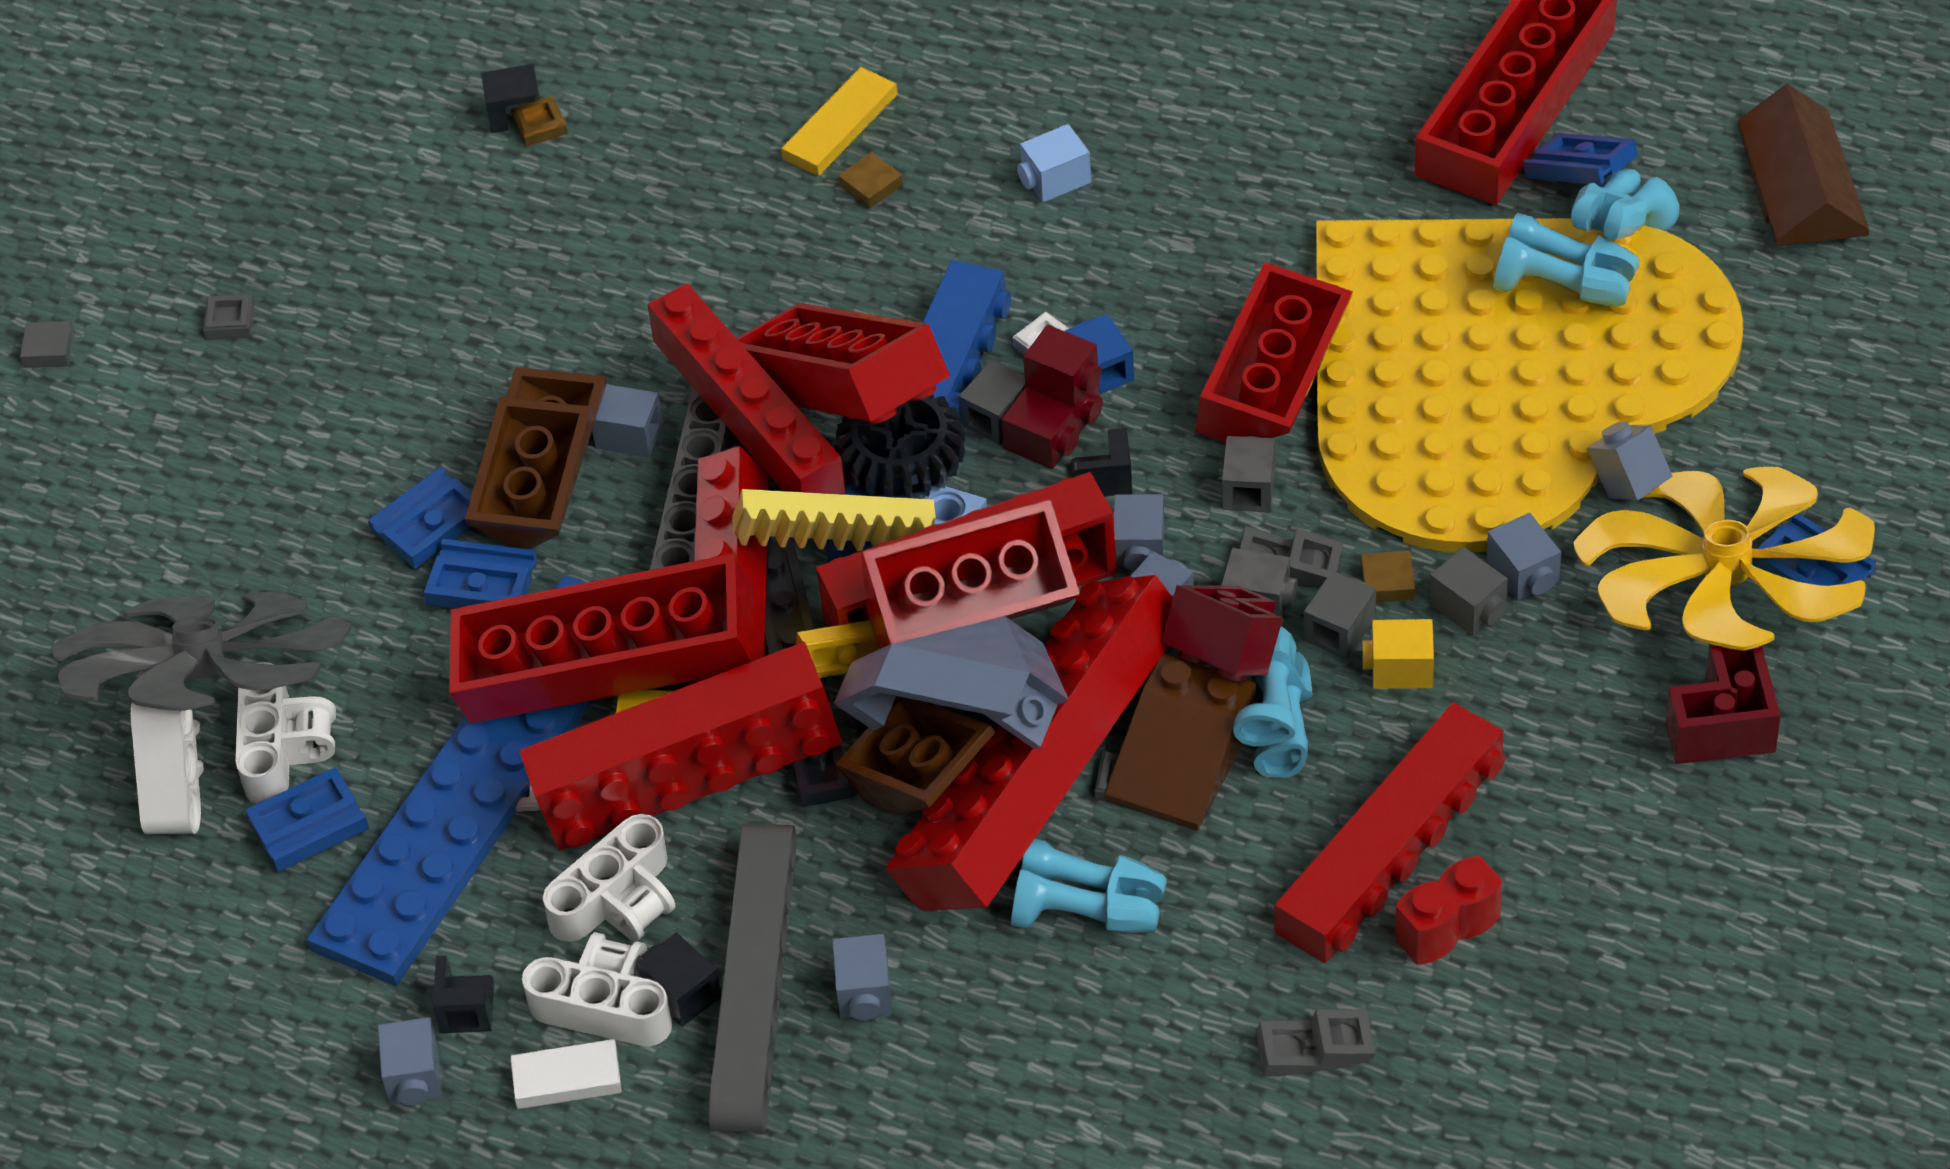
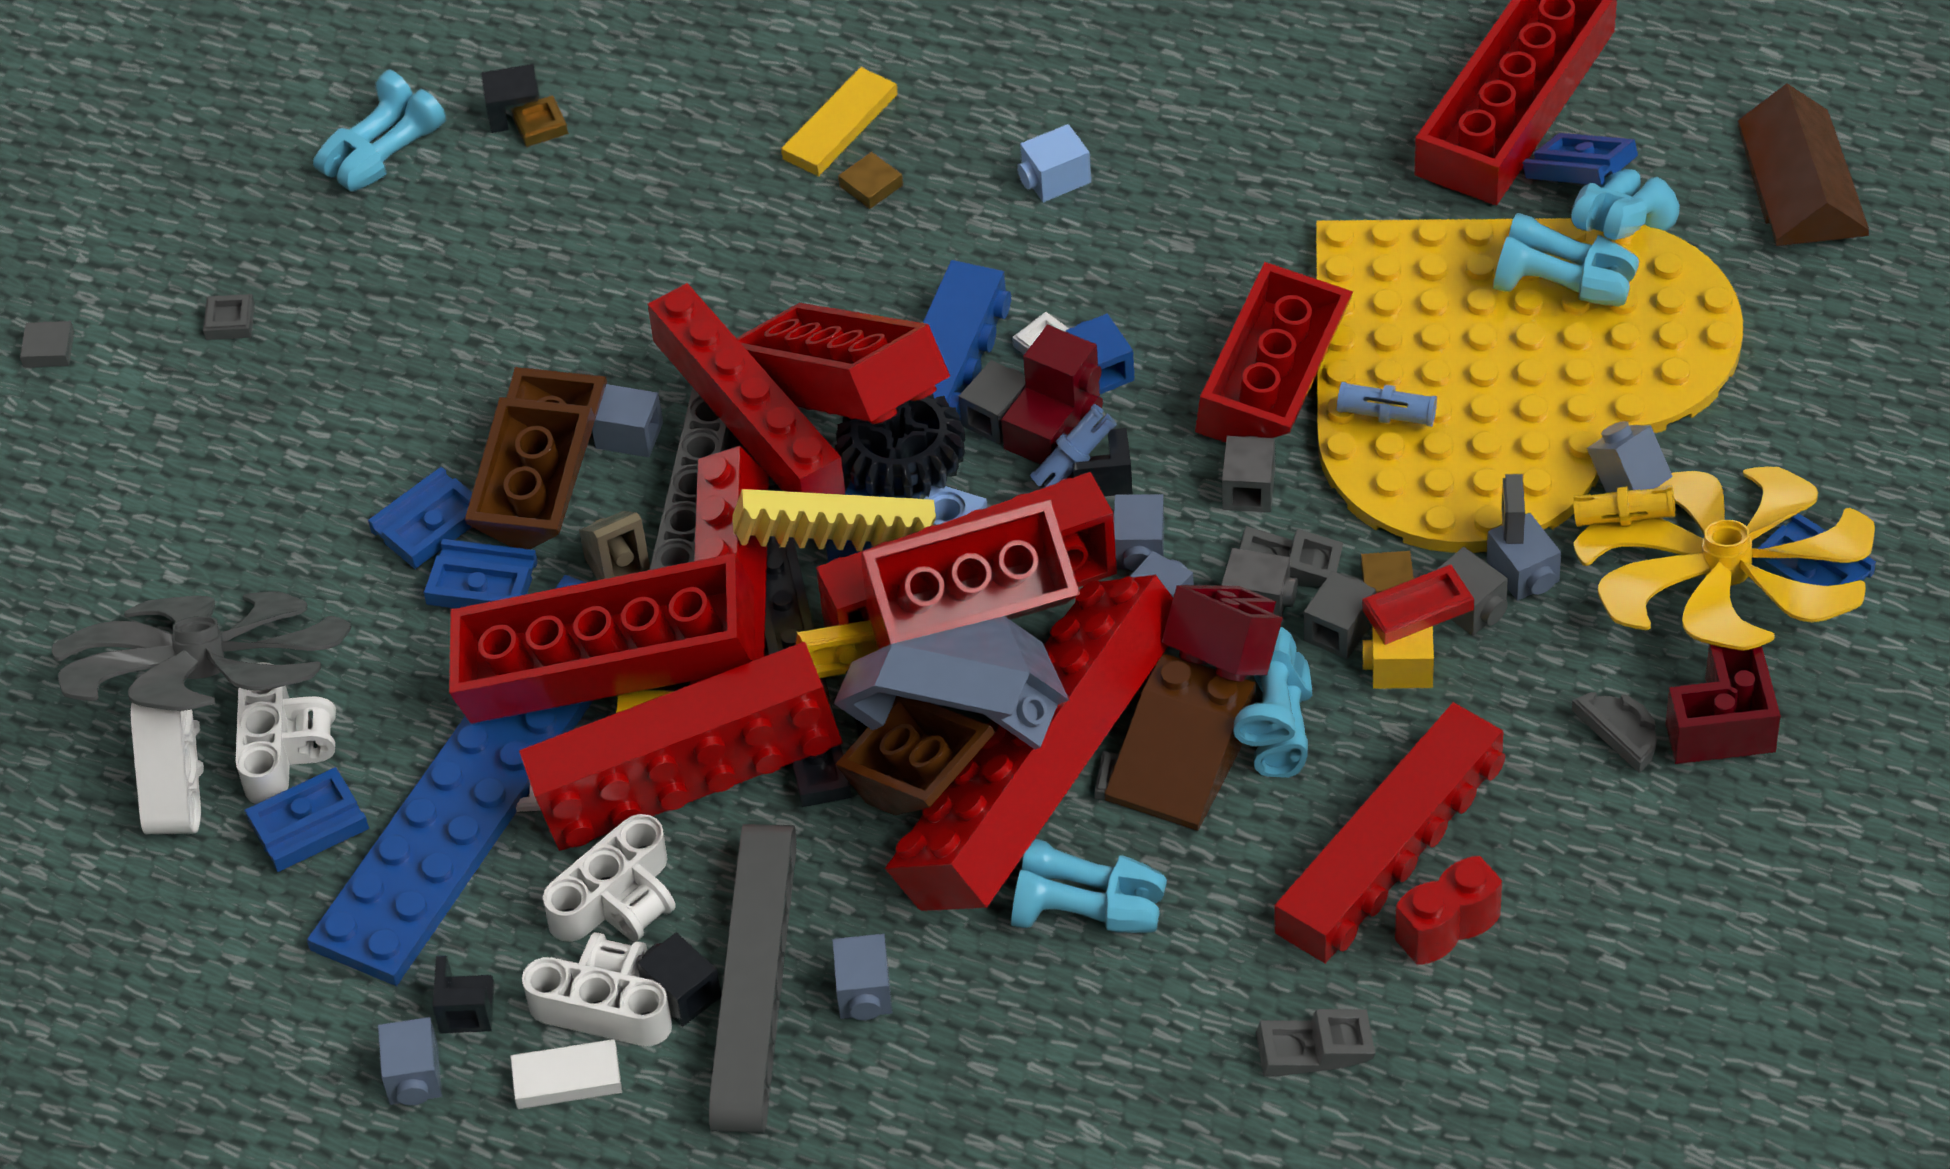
(351, 154): none -> medium azure piece
(615, 545): none -> dark tan slope
(1074, 447): none -> medium blue pin
(1354, 400): none -> medium blue pin
(1418, 604): none -> red tile
(1513, 509): none -> dark grey tile
(1621, 724): none -> dark grey plate
(1624, 506): none -> yellow pin

